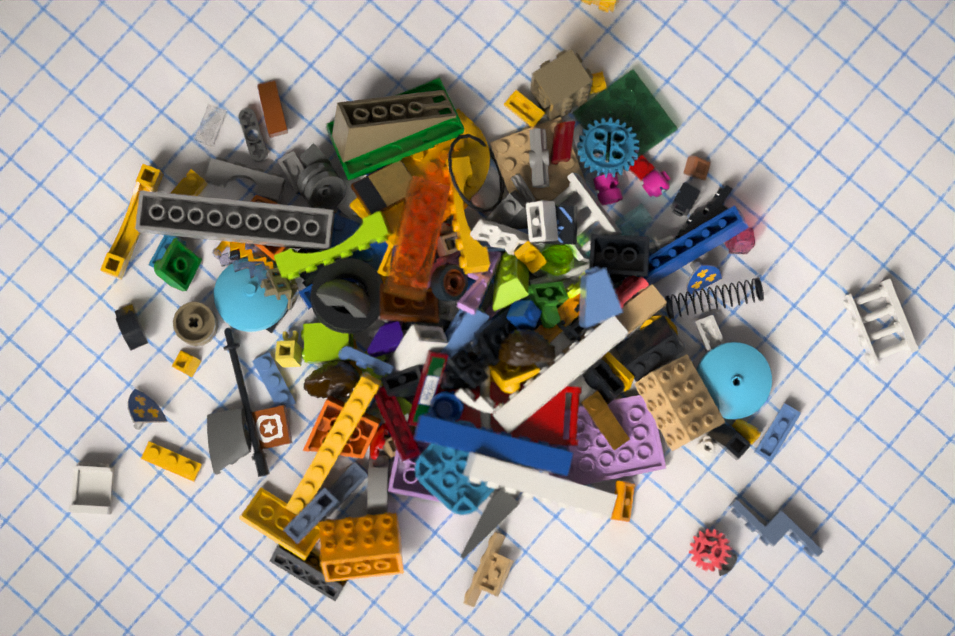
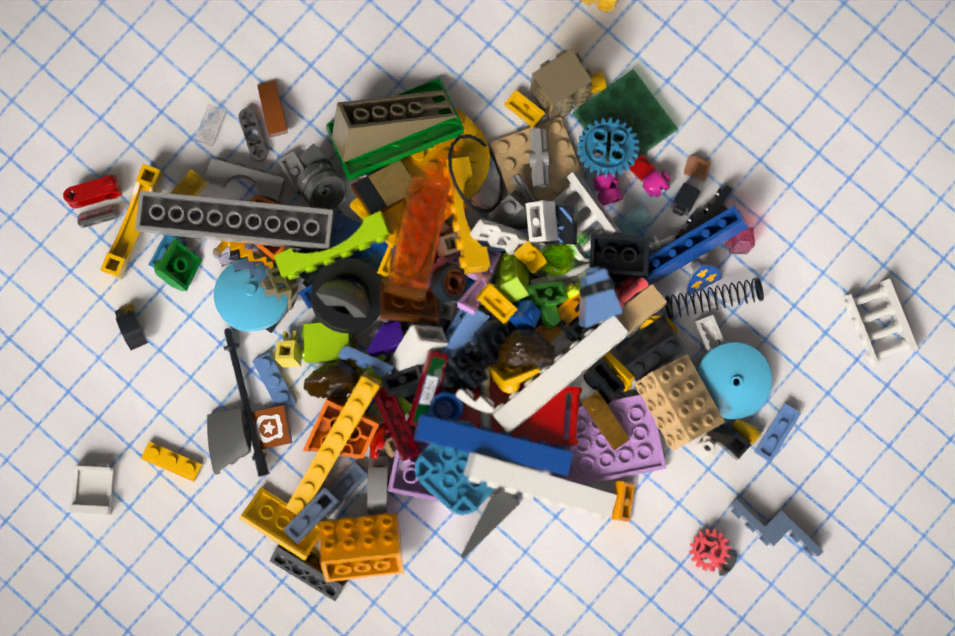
(93, 192): none -> red piece
(97, 216): none -> dark grey slope
(144, 410): blue shield -> none
(186, 363): yellow slope -> none
(205, 318): dark tan wheel -> none
(491, 571): tan bracket -> none
(496, 303): none -> yellow plate
(562, 142): dark red slope -> none
(596, 288): none -> black sticker

